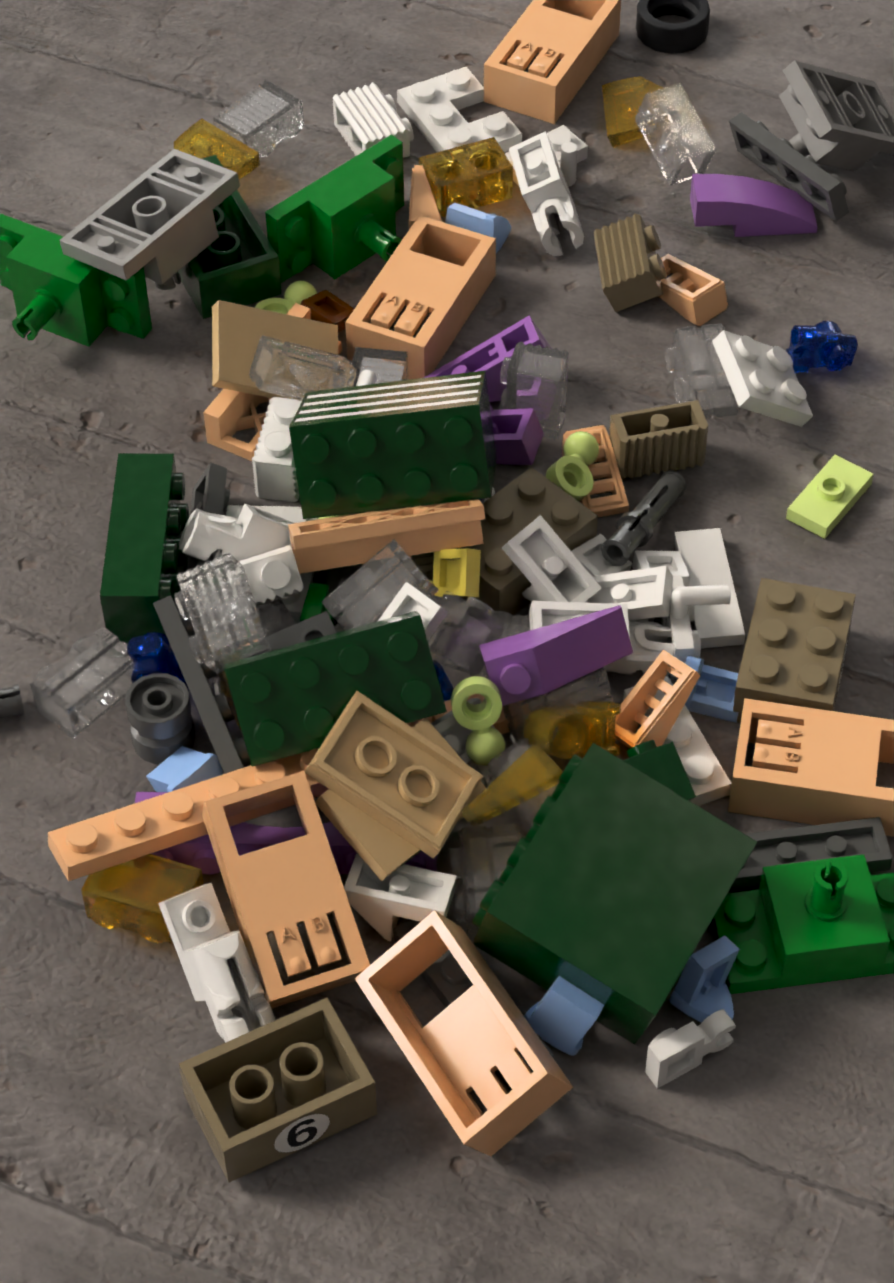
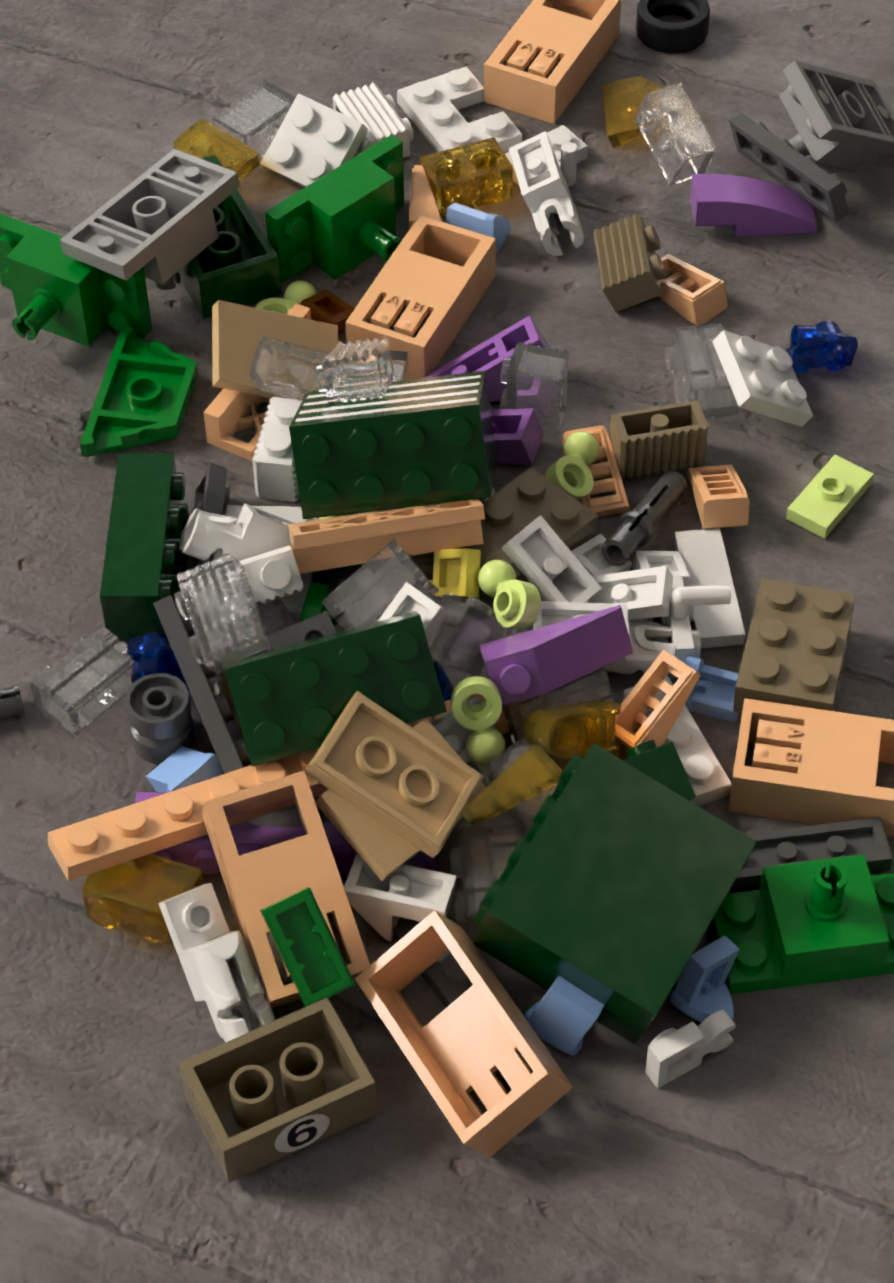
(139, 396): none -> green wing
(307, 947): none -> green plate
(312, 142): none -> white plate
(356, 371): none -> clear brick
(515, 601): none -> yellowish green plate
(719, 496): none -> light nougat slope

